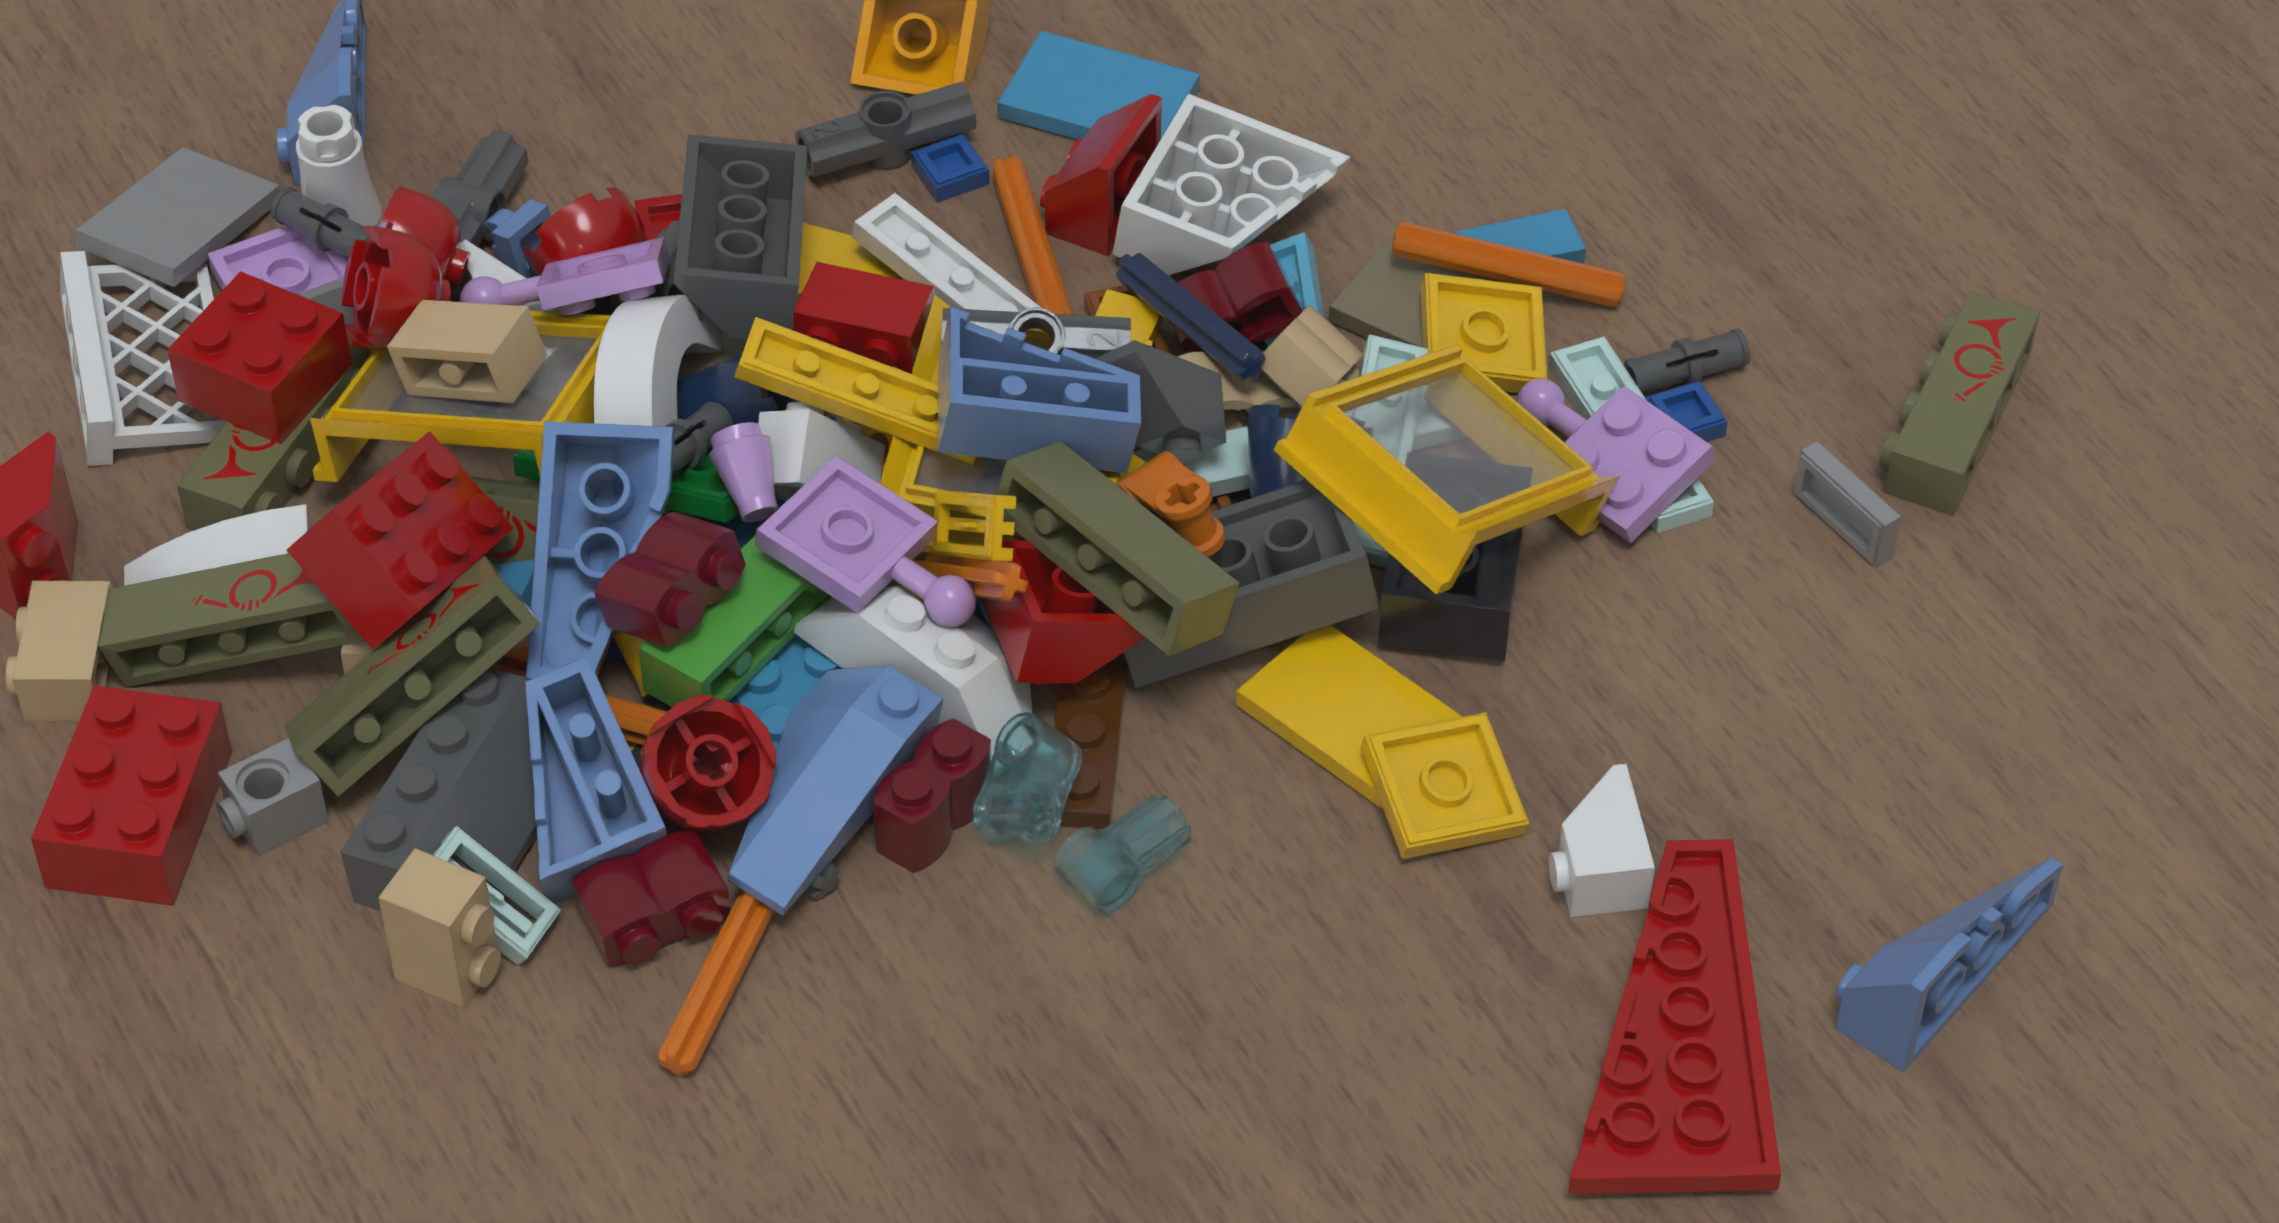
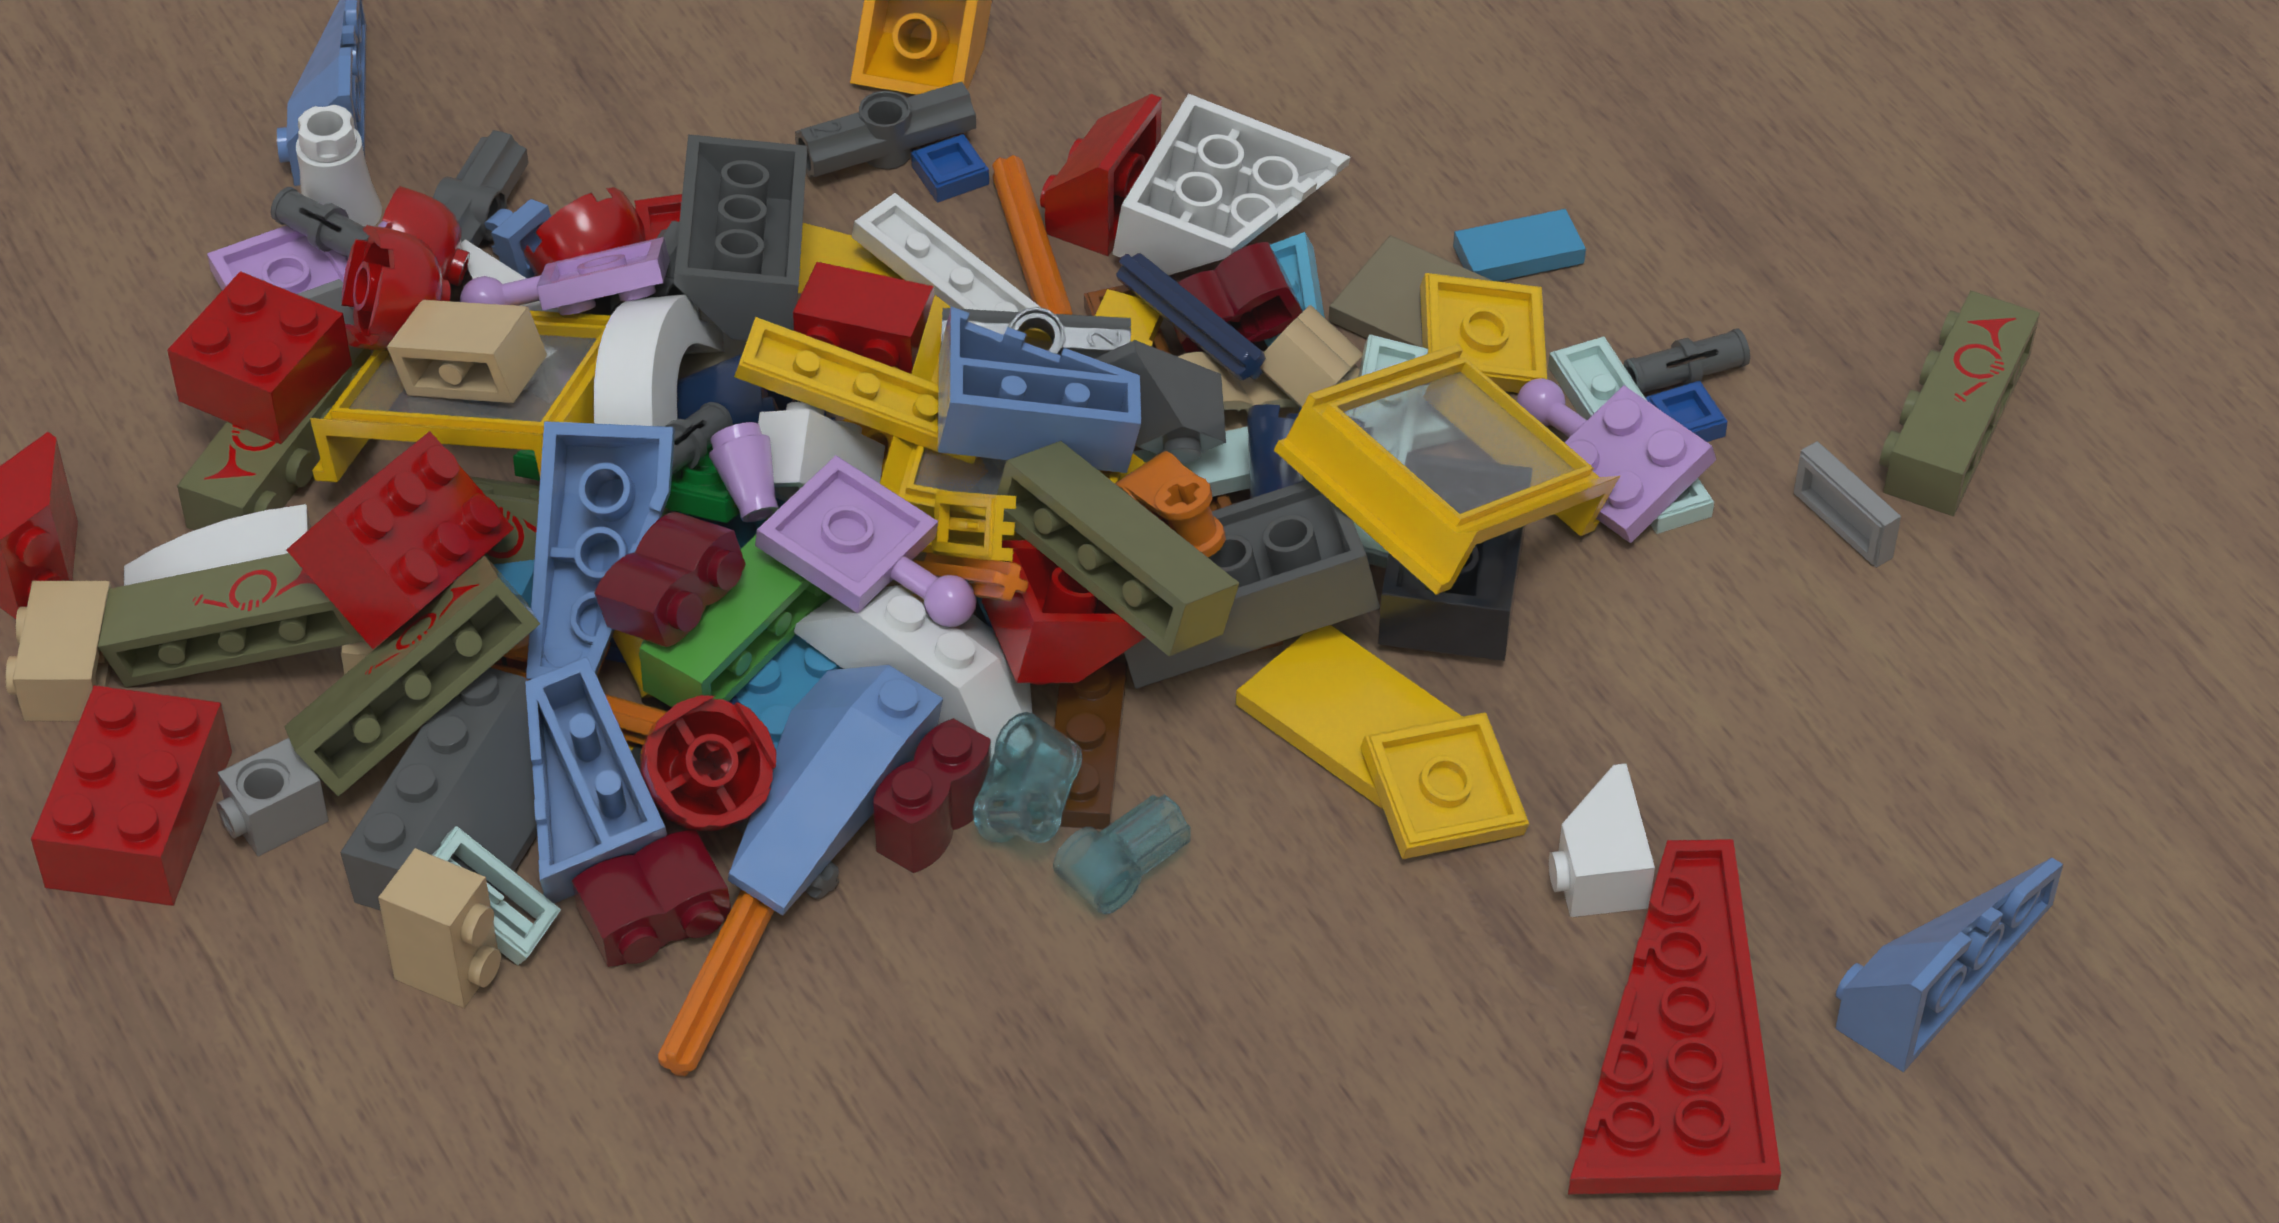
(97, 371): white fence -> none
(177, 216): light grey tile -> none
(1073, 83): dark azure tile -> none
(1508, 264): orange axle -> none

